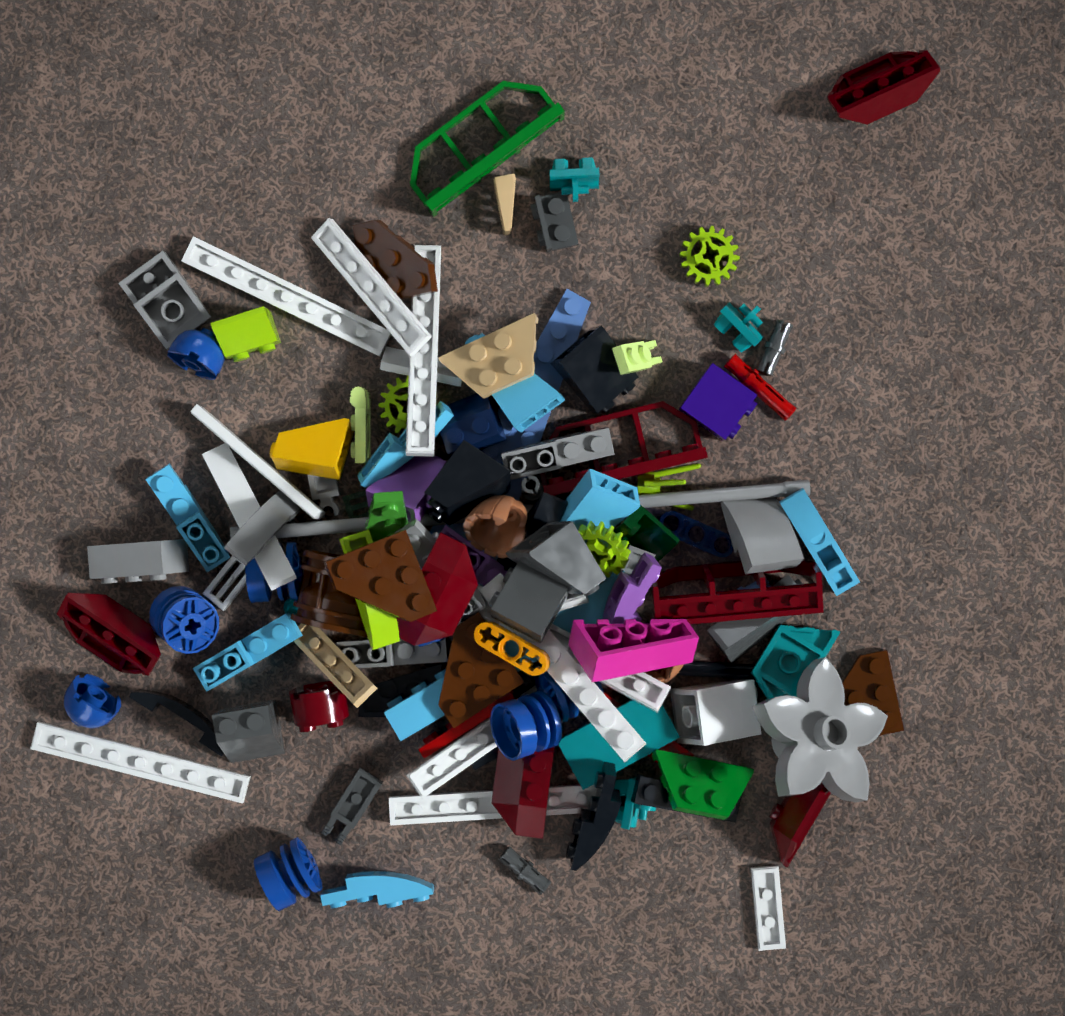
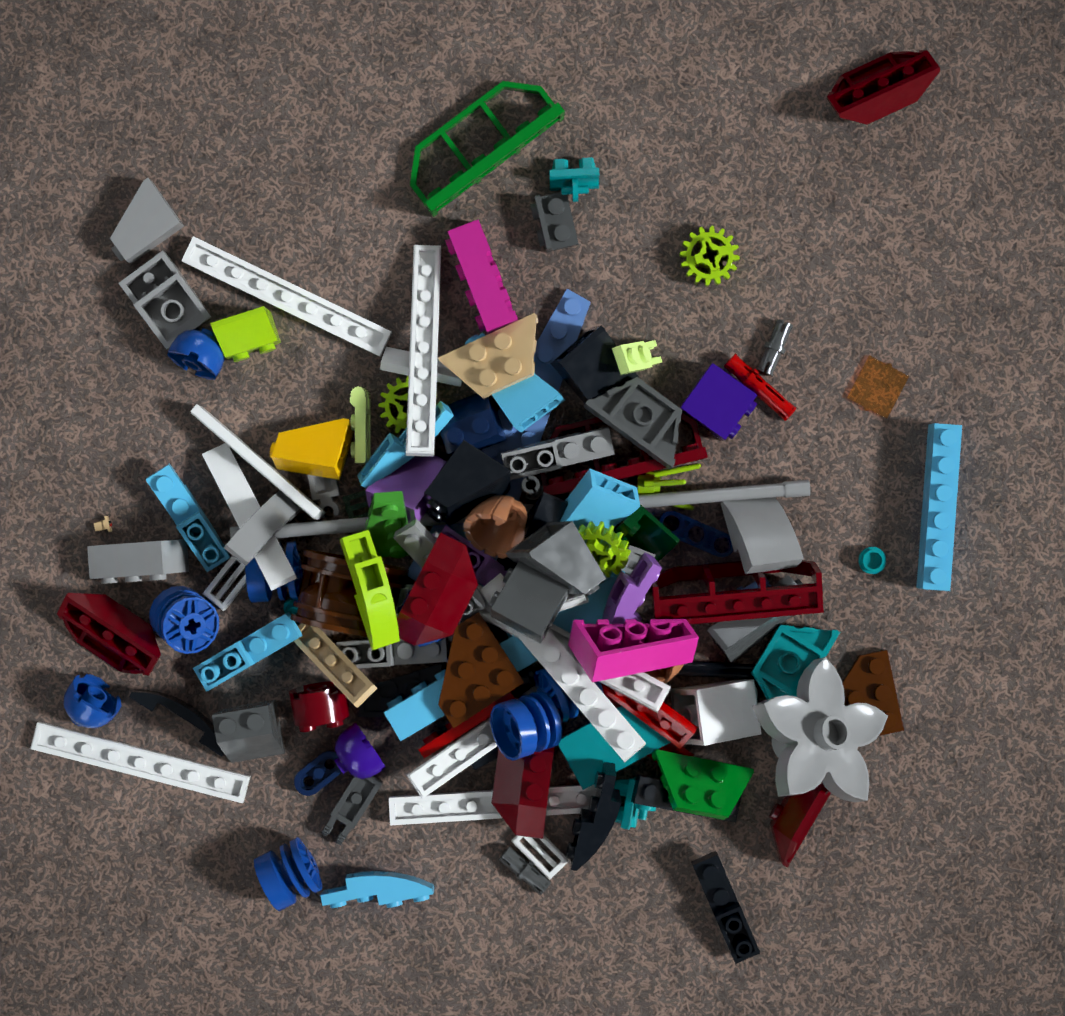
(103, 525): none -> tan piece
(144, 224): none -> light grey slope
(319, 772): none -> dark blue plate
(357, 754): none -> dark purple cylinder
(371, 287): white tile -> none
(384, 577): reddish brown plate -> none
(395, 260): reddish brown plate -> none
(482, 277): none -> dark pink wedge
(505, 192): tan slope -> none
(526, 664): light orange beam -> none
(556, 867): none -> white tile
(641, 417): none -> dark grey wing
(665, 722): none -> red plate
(725, 907): none -> black slope
(749, 334): teal hips -> none
(768, 907): white tile -> none
(819, 541): medium azure slope -> none
(872, 560): none -> teal plate
(877, 387): none -> clear orange piece
(939, 507): none -> medium azure brick

